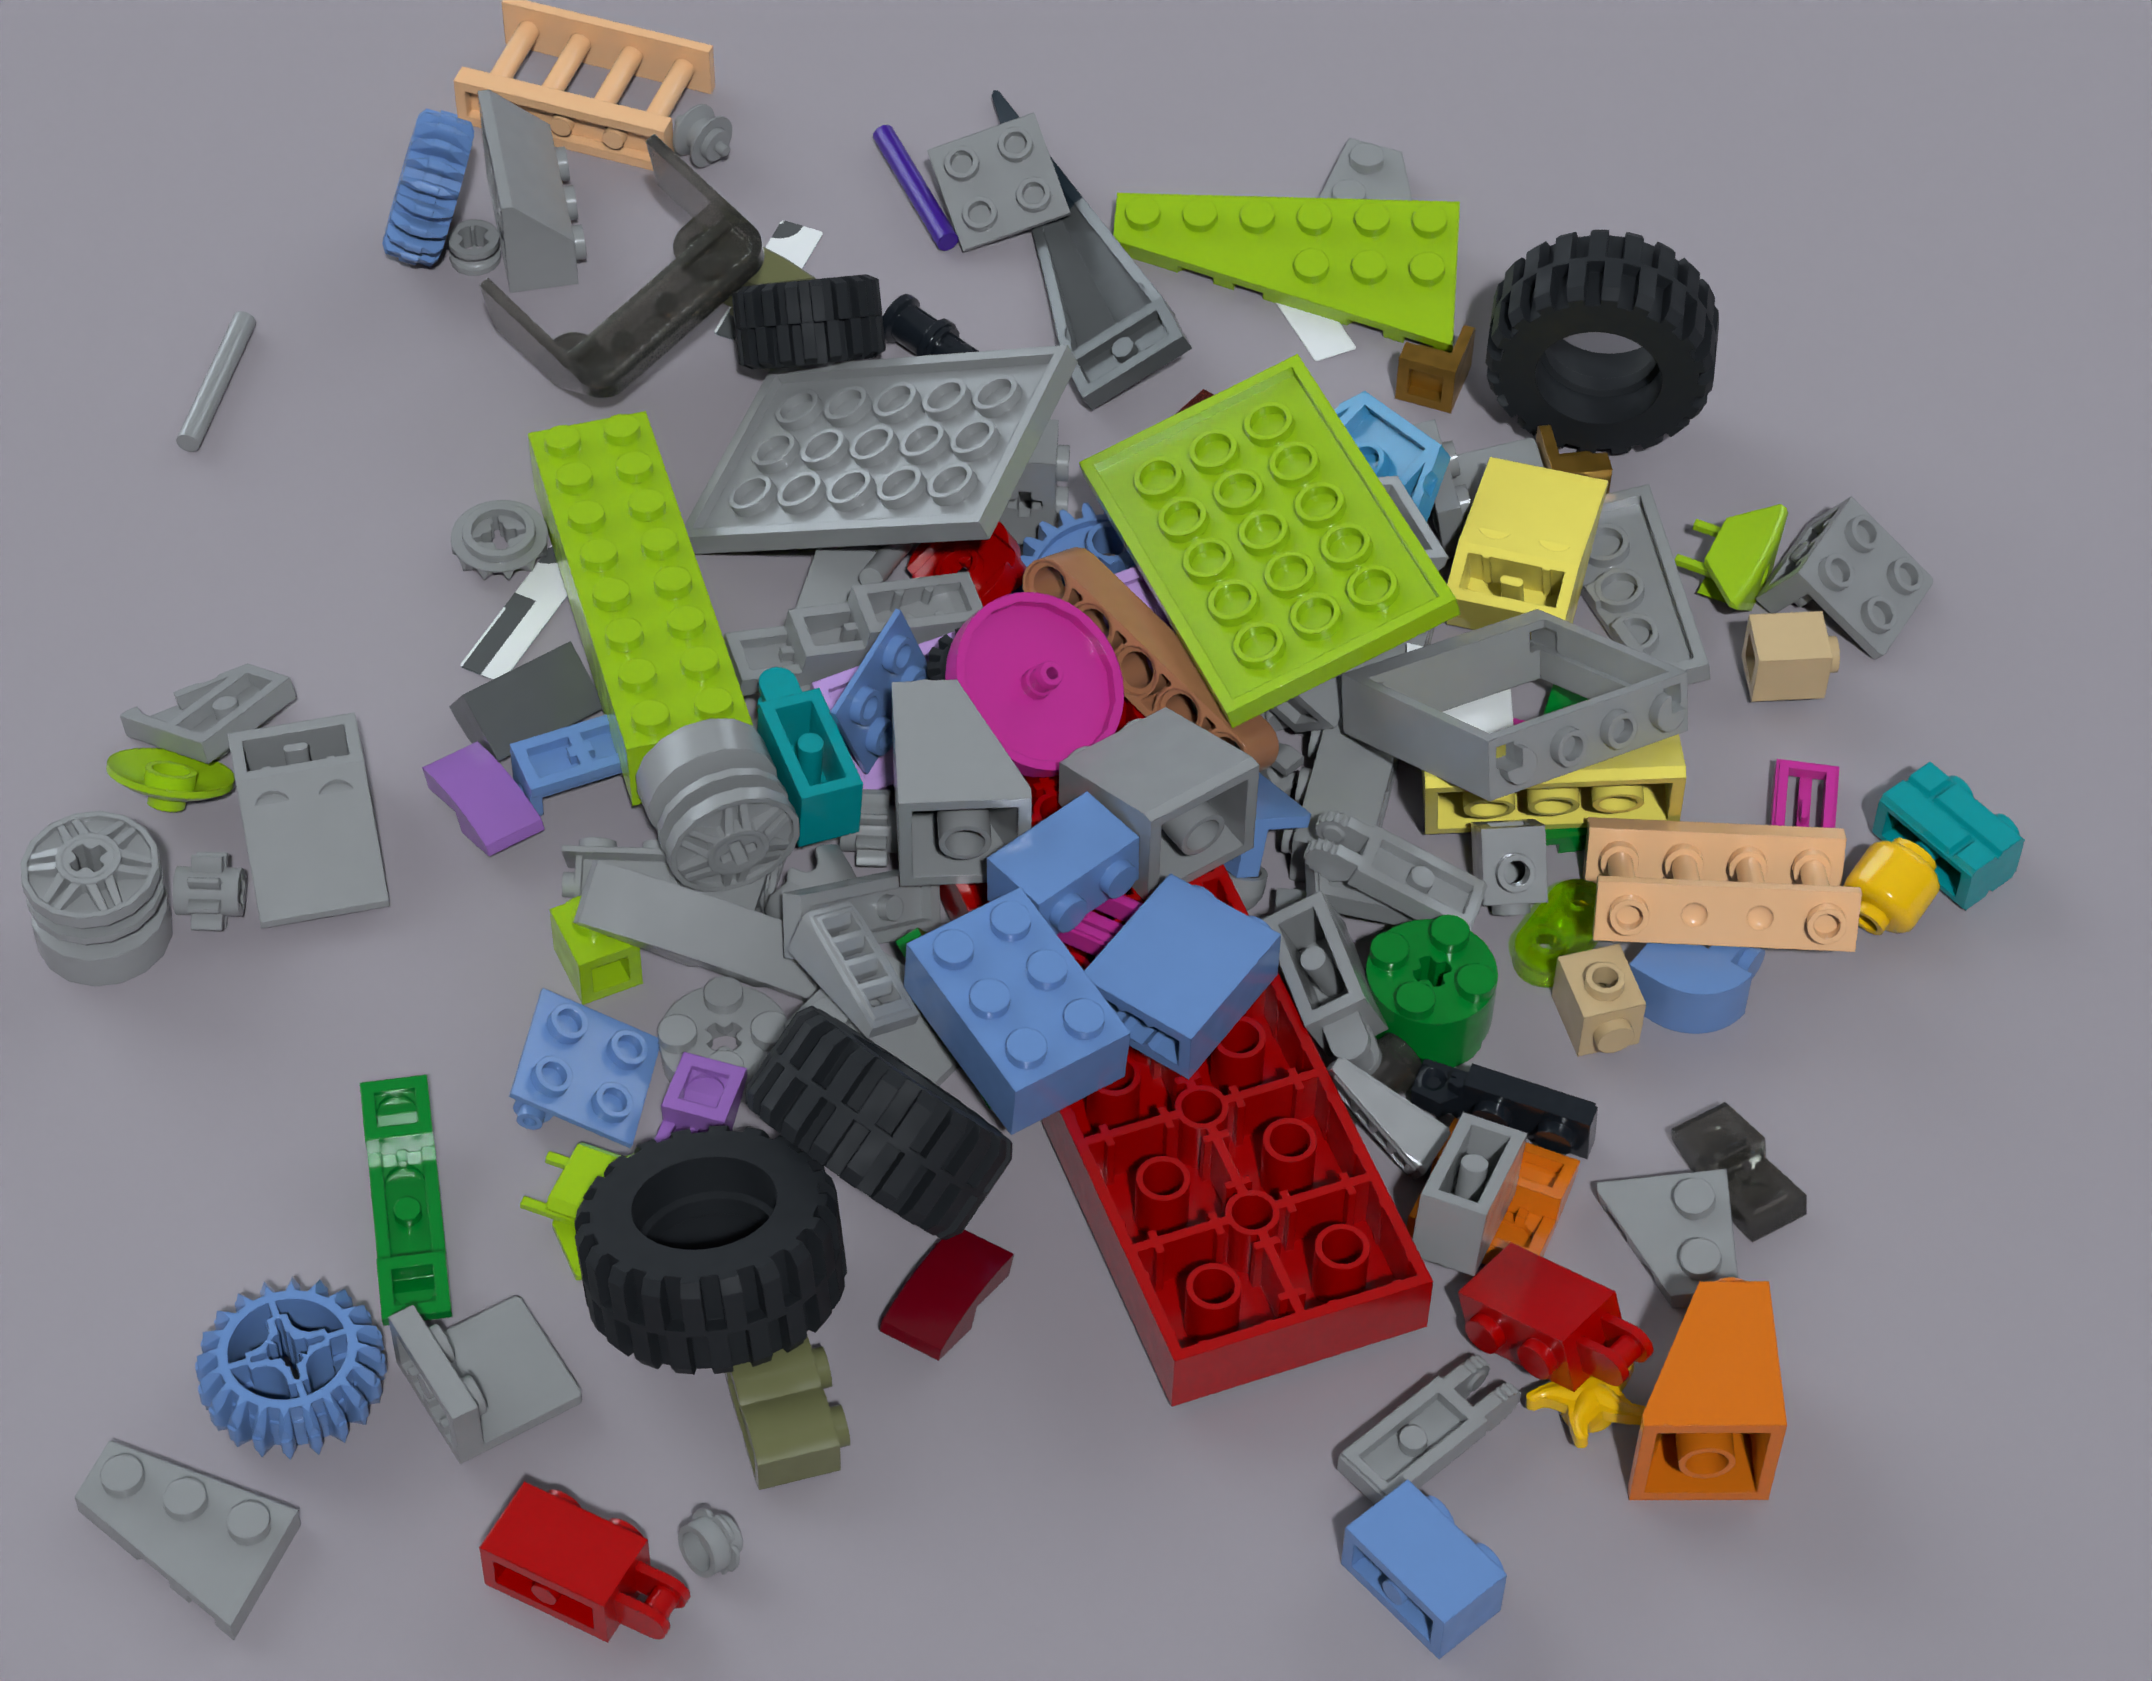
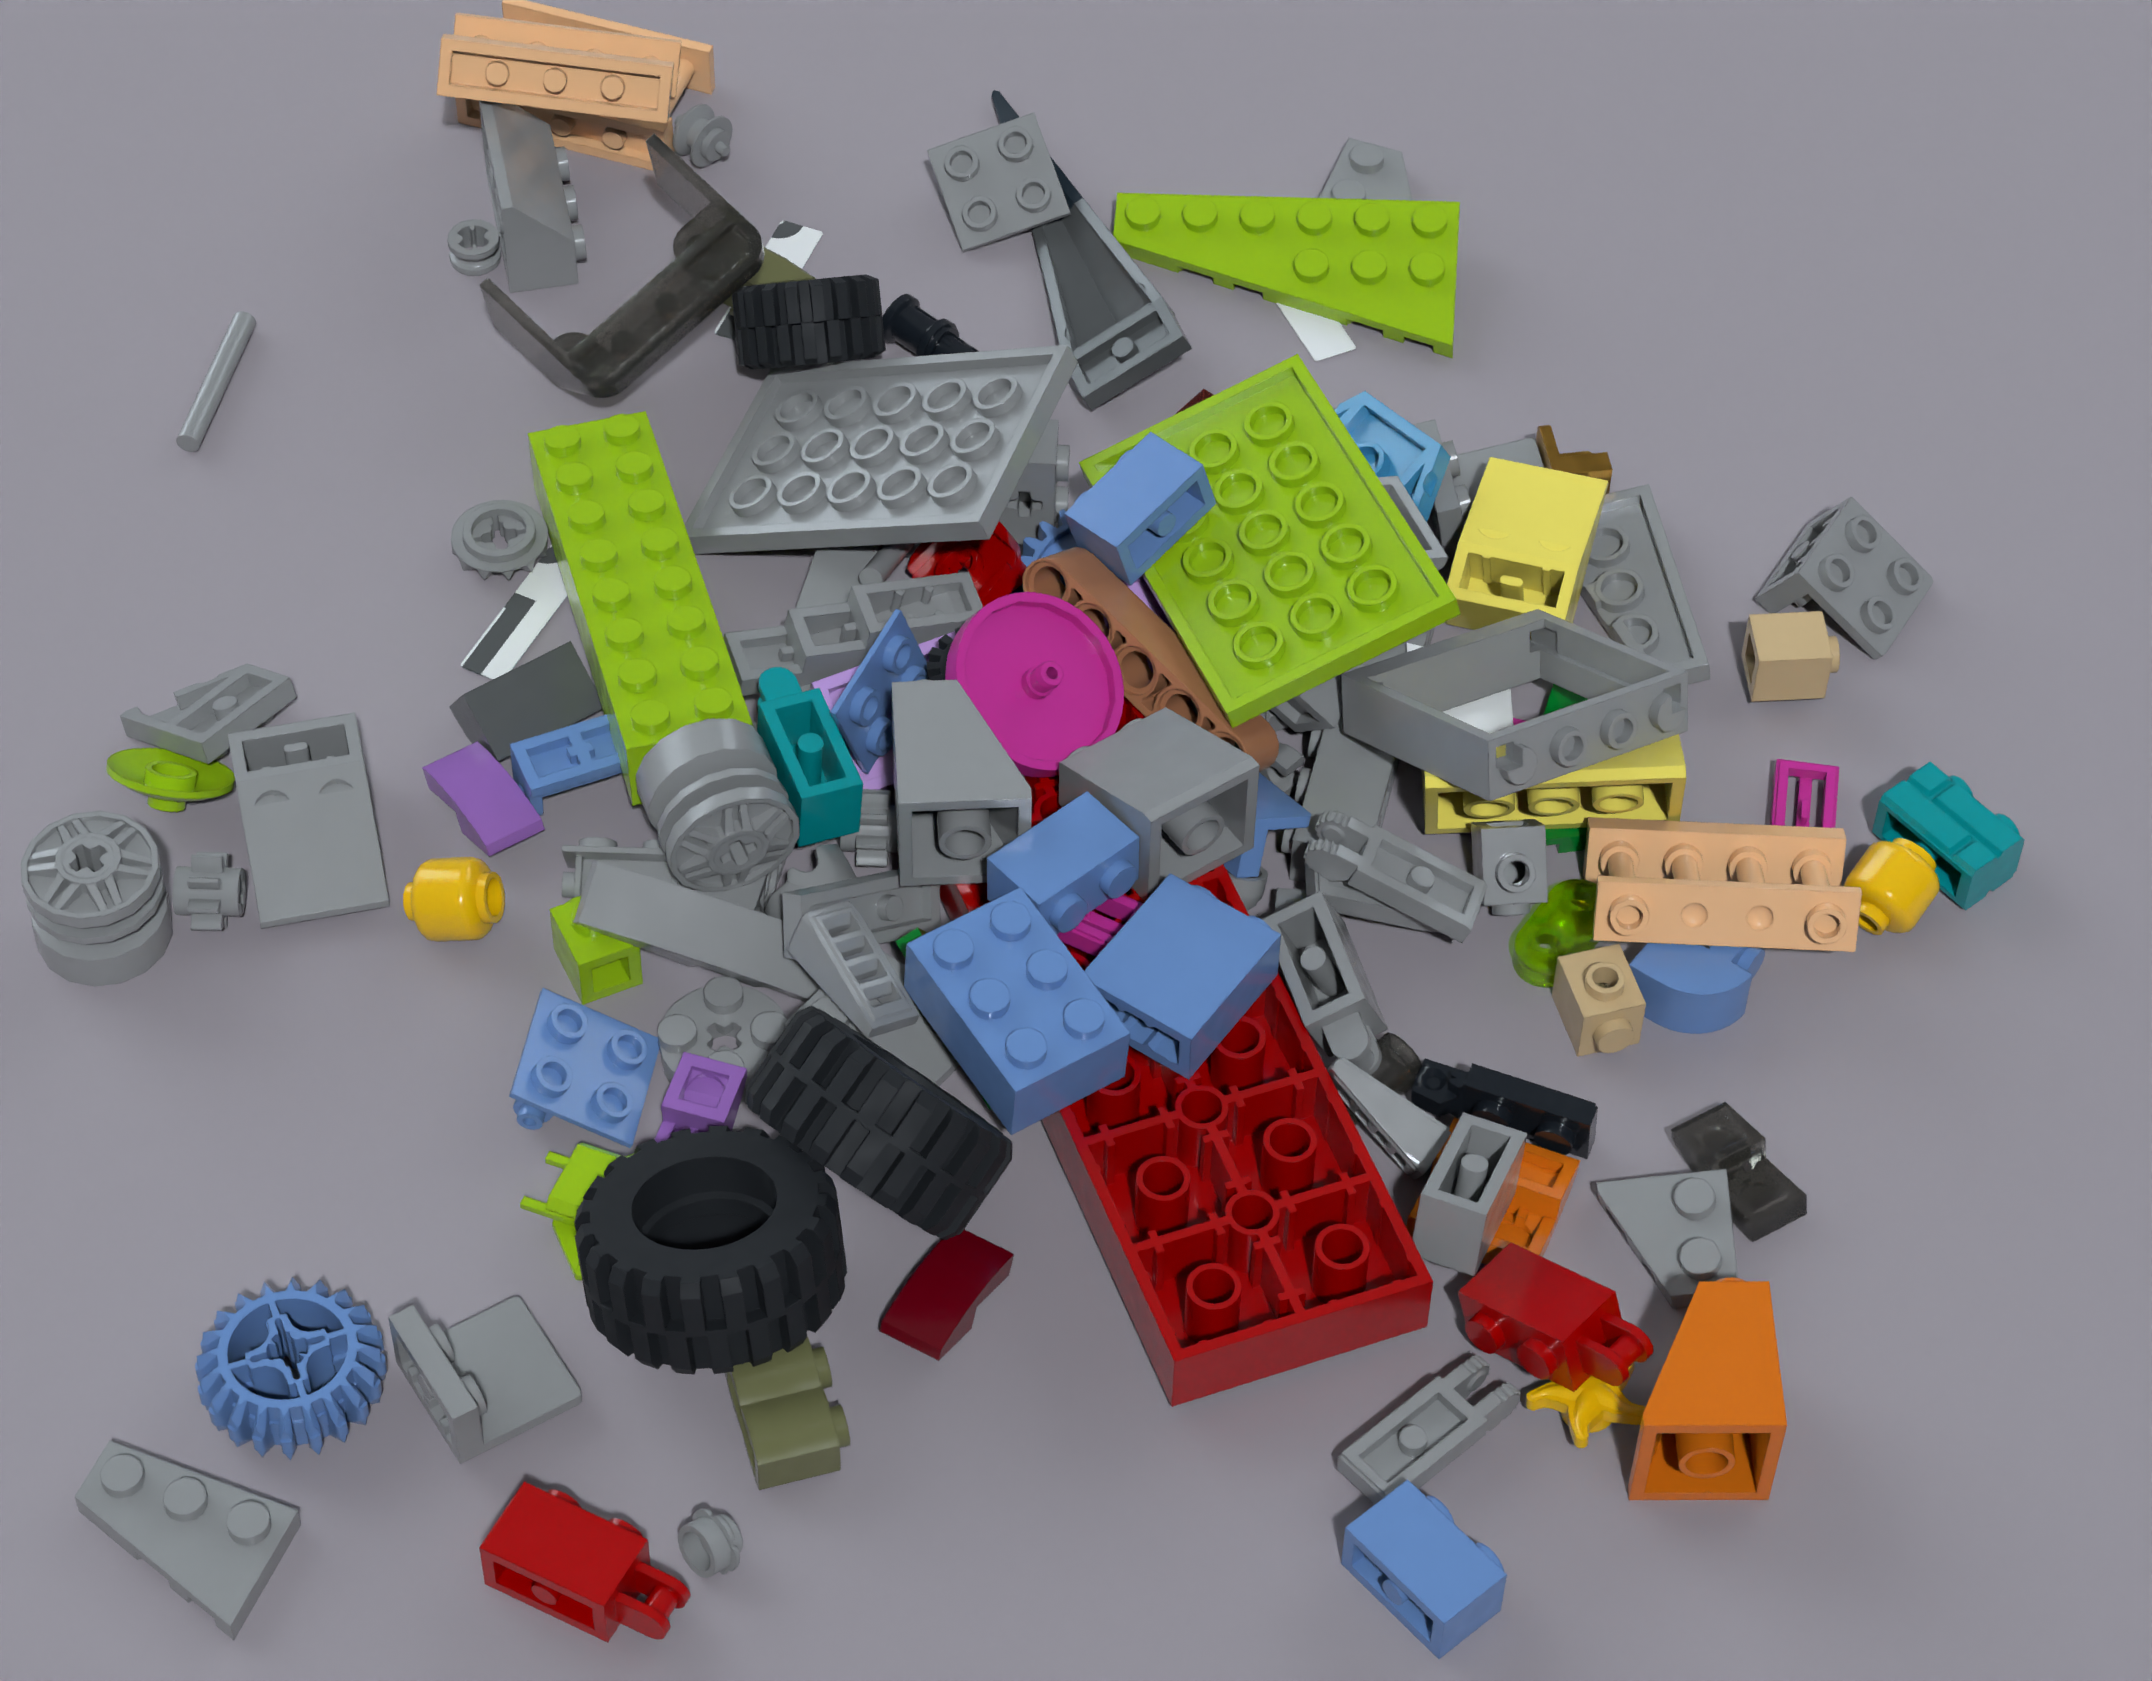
(406, 1197): green slope -> none
(428, 187): medium blue gear -> none
(454, 899): none -> yellow head
(559, 67): none -> light nougat fence
(915, 188): dark purple bar -> none
(1141, 507): none -> medium blue brick
(1434, 375): pearl gold panel -> none
(1434, 987): green brick -> none
(1612, 289): black tyre -> none
(1739, 556): lime piece -> none

